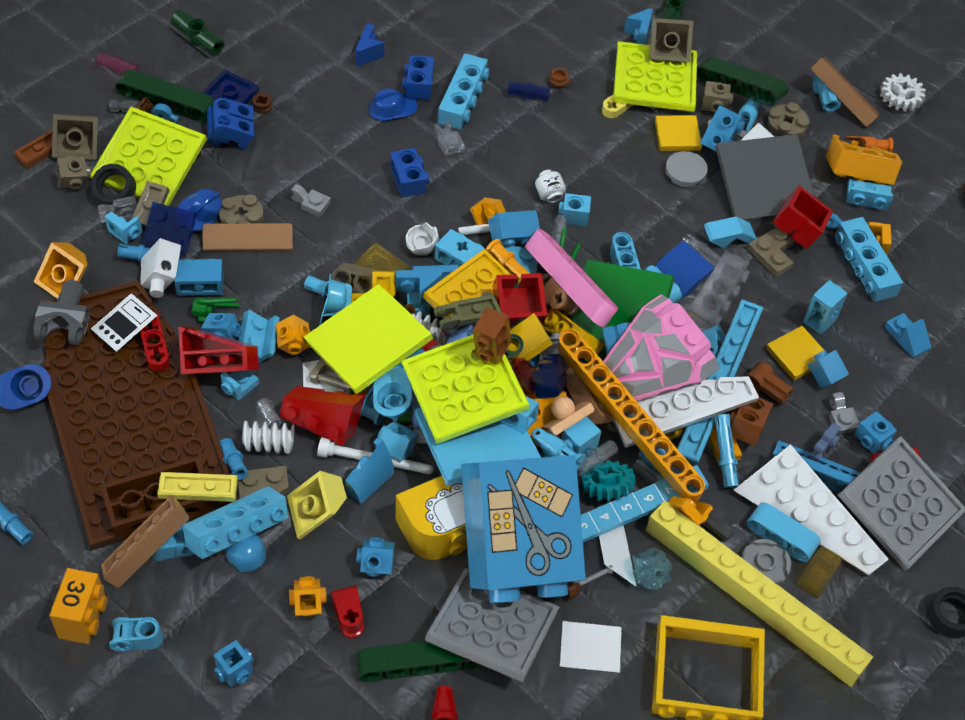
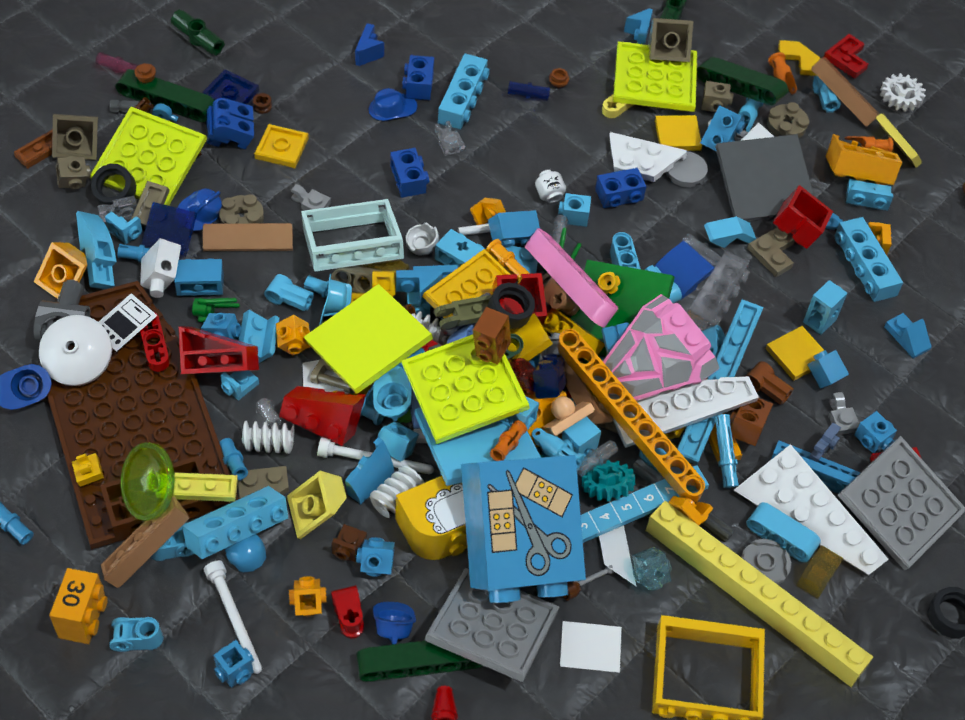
(87, 469): none -> yellow tile
(88, 357): none -> white dish
(99, 249): none -> medium azure slope
(145, 72): none -> dark orange plate
(147, 481): none -> clear neon green dish
(216, 573): none -> white piece
(281, 146): none -> yellow tile
(283, 290): none -> medium azure piece
(348, 542): none -> reddish brown bracket
(353, 252): none -> light aqua window
(385, 496): none -> white piece
(393, 620): none -> blue piece
(508, 441): none -> orange pin
(517, 293): none -> black tyre
(608, 277): none -> yellow plate
(620, 187): none -> blue brick
(649, 157): none -> white wing
(782, 70): none -> orange piece
(797, 51): none -> yellow tile
(844, 56): none -> red plate
(898, 139): none -> light yellow tile

